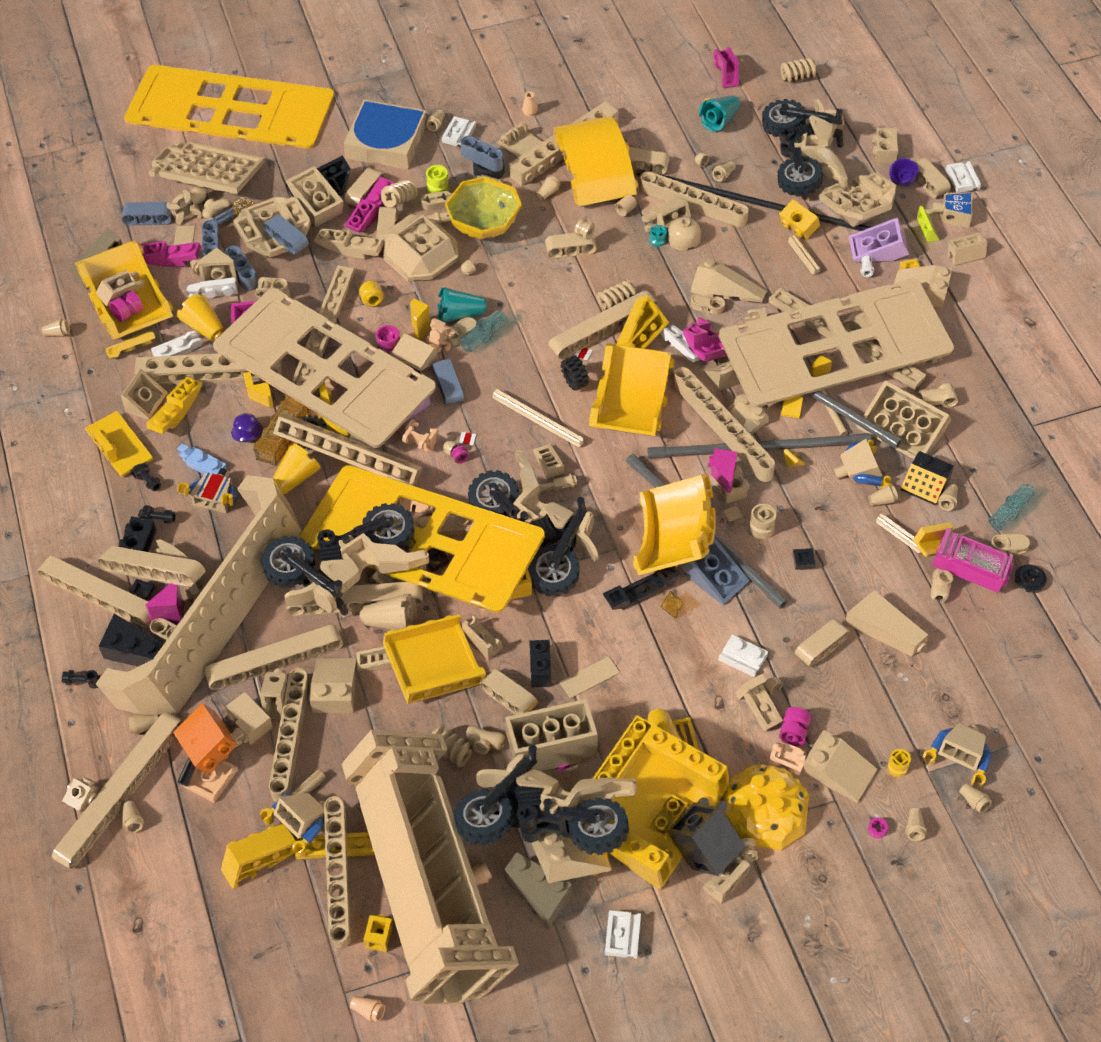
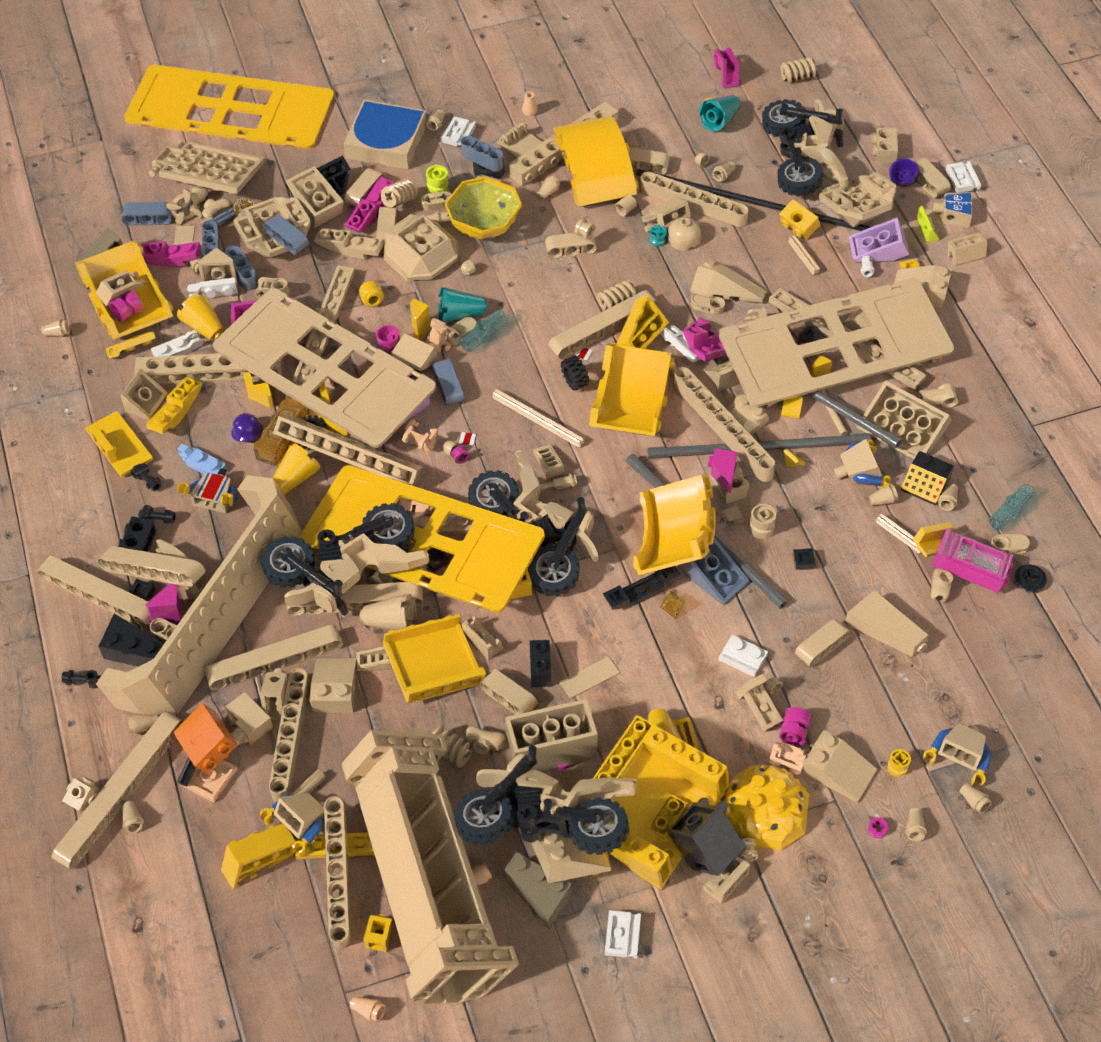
(809, 335): none -> black plate

